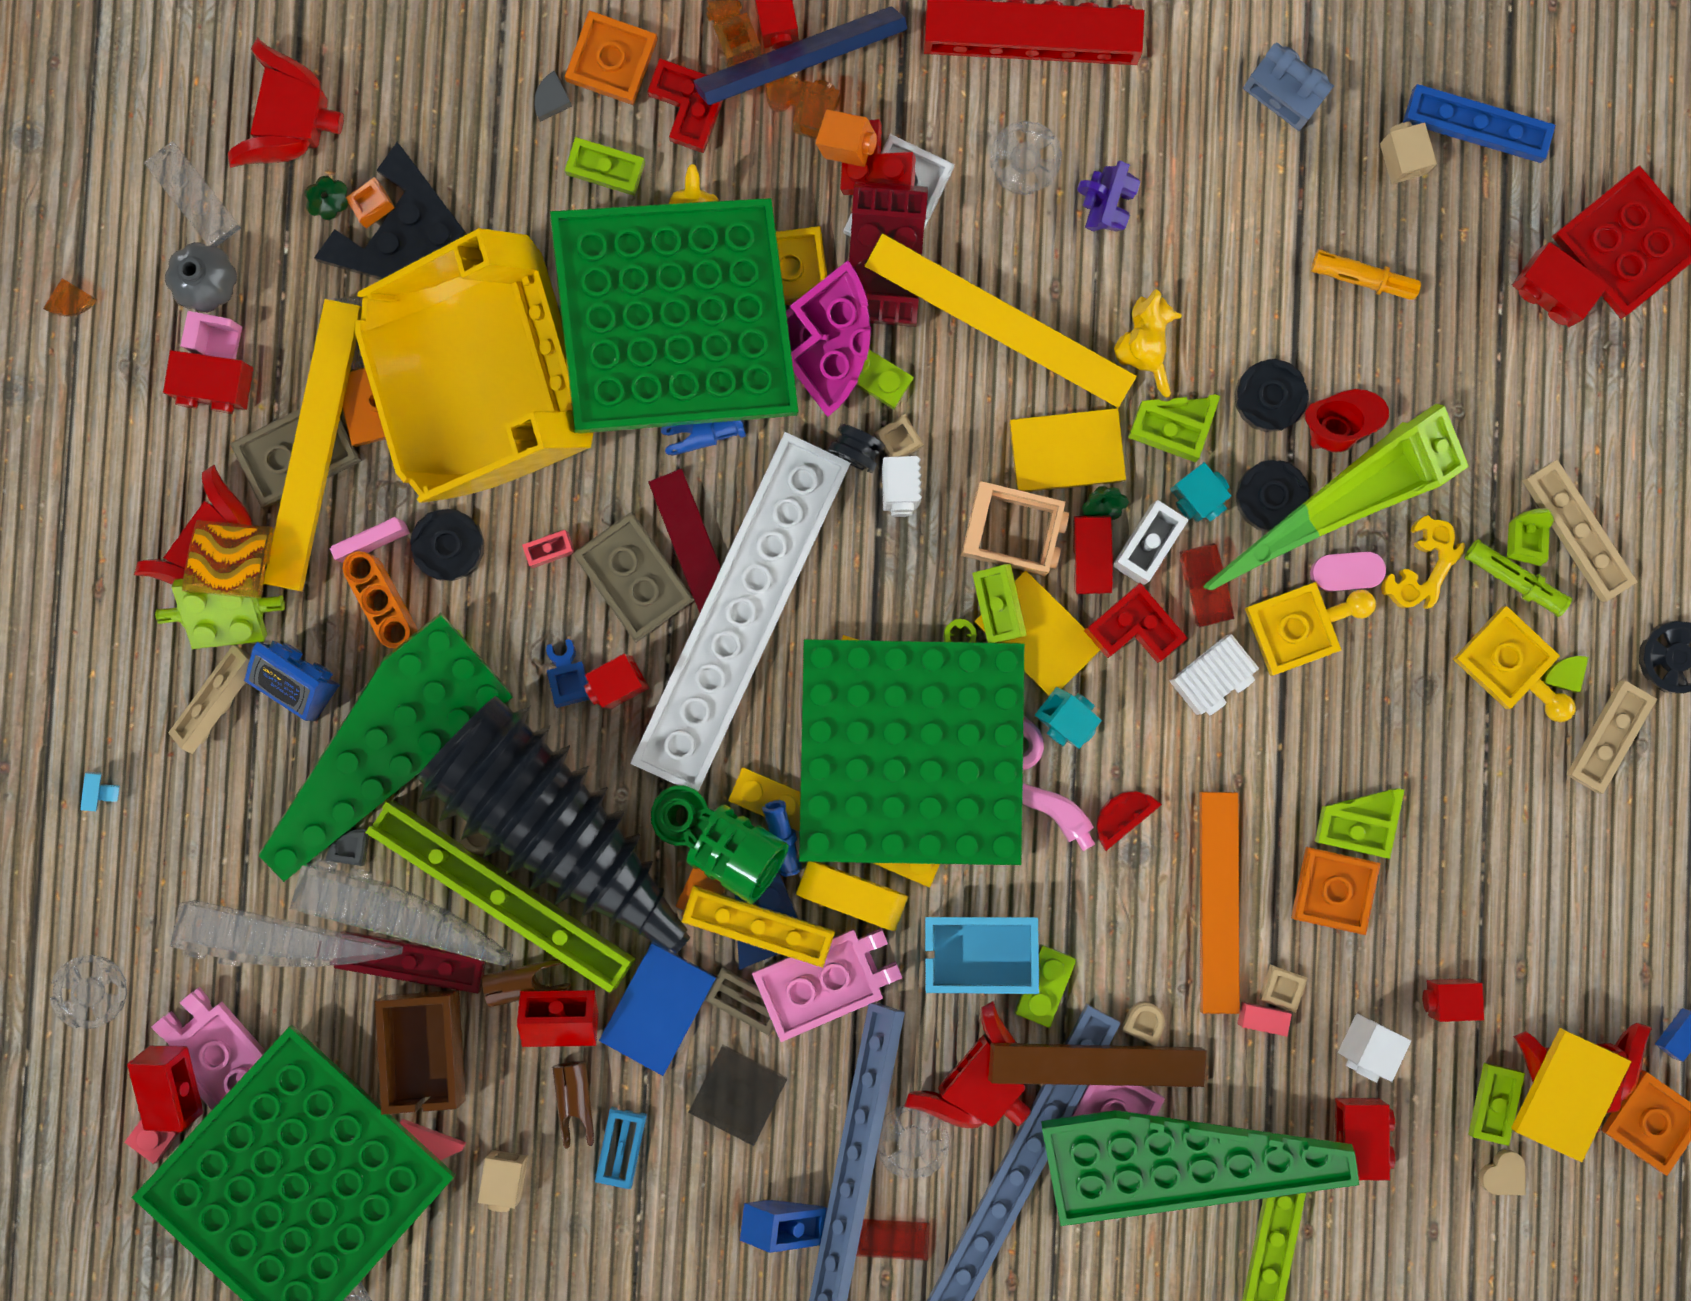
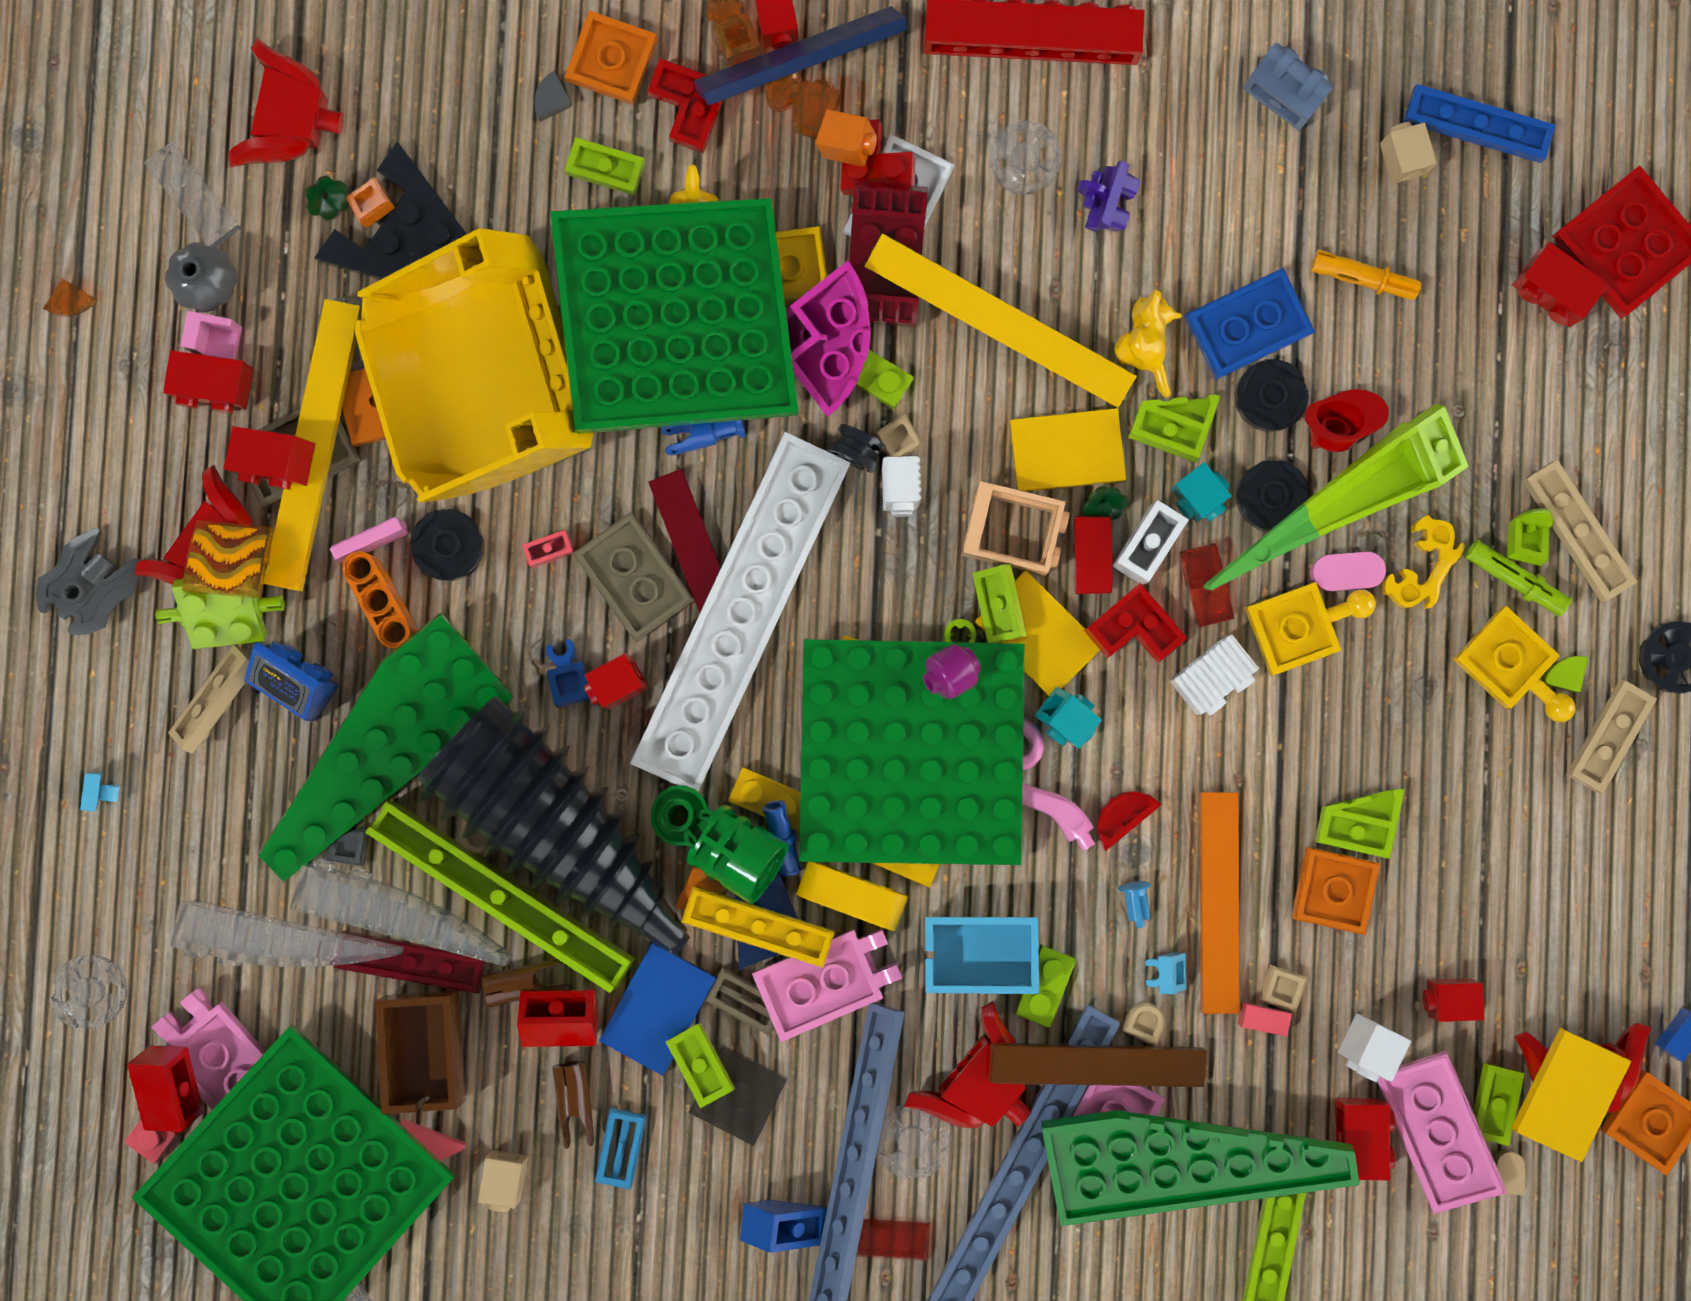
(84, 585): none -> dark grey piece
(269, 456): none -> red brick
(700, 1065): none -> lime plate
(951, 671): none -> magenta head
(1136, 901): none -> dark azure piece
(1171, 973): none -> medium azure tile
(1249, 324): none -> blue tile
(1441, 1133): none -> bright pink tile

